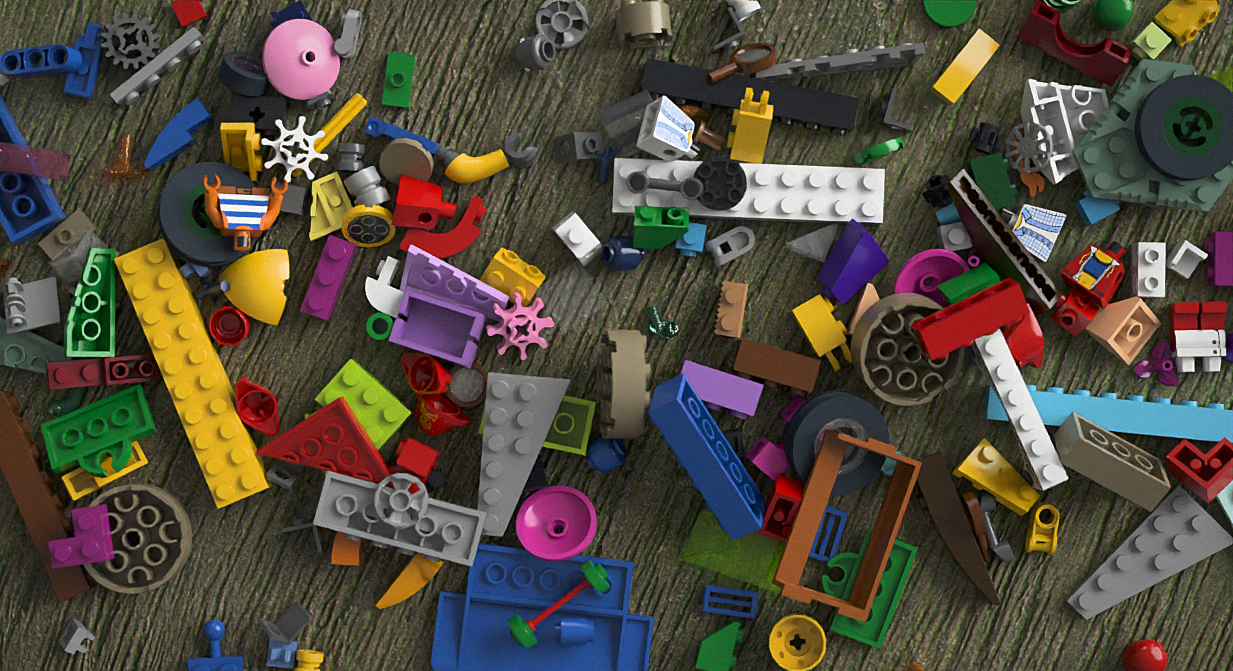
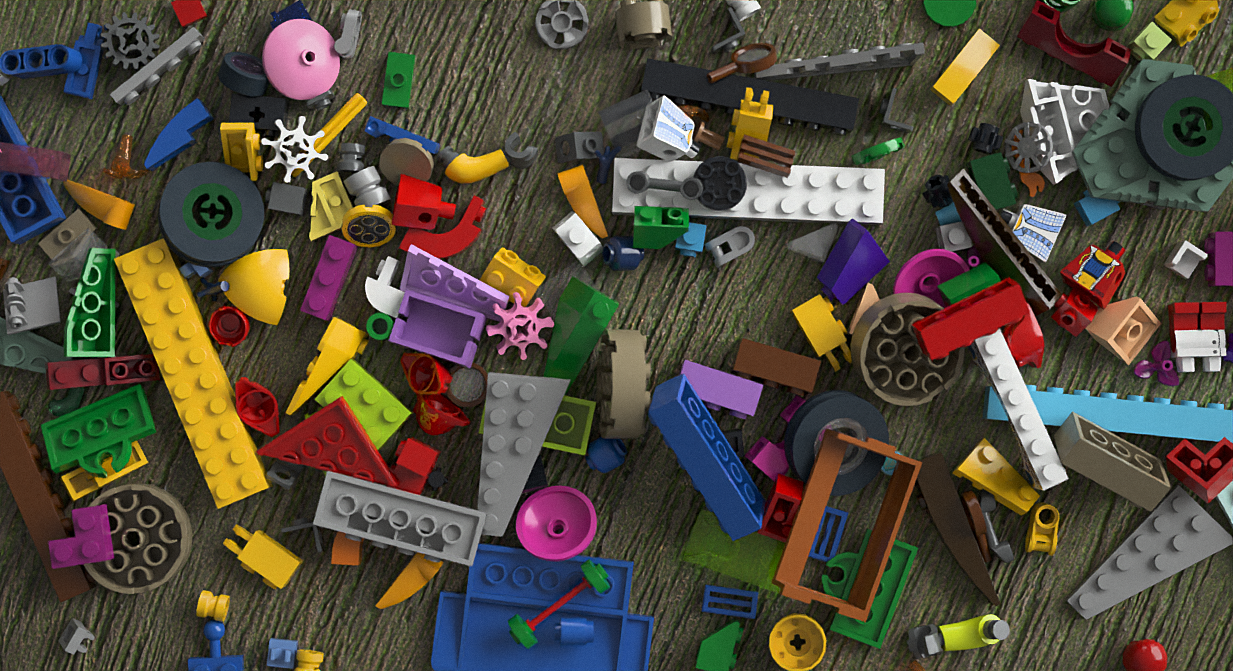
(101, 205): none -> light orange piece
(213, 606): none -> yellow wheel
(242, 210): torso -> none
(265, 557): none -> yellow hinge
(288, 625): dark grey bracket -> none
(337, 347): none -> yellow wedge
(401, 500): light grey piece -> none
(534, 53): dark grey head -> none
(577, 328): none -> green wedge
(581, 198): none -> light orange piece
(660, 326): clear green arm -> none
(730, 309): medium nougat brick -> none
(767, 152): none -> reddish brown tile
(963, 635): none -> piece
(1147, 270): white brick -> none

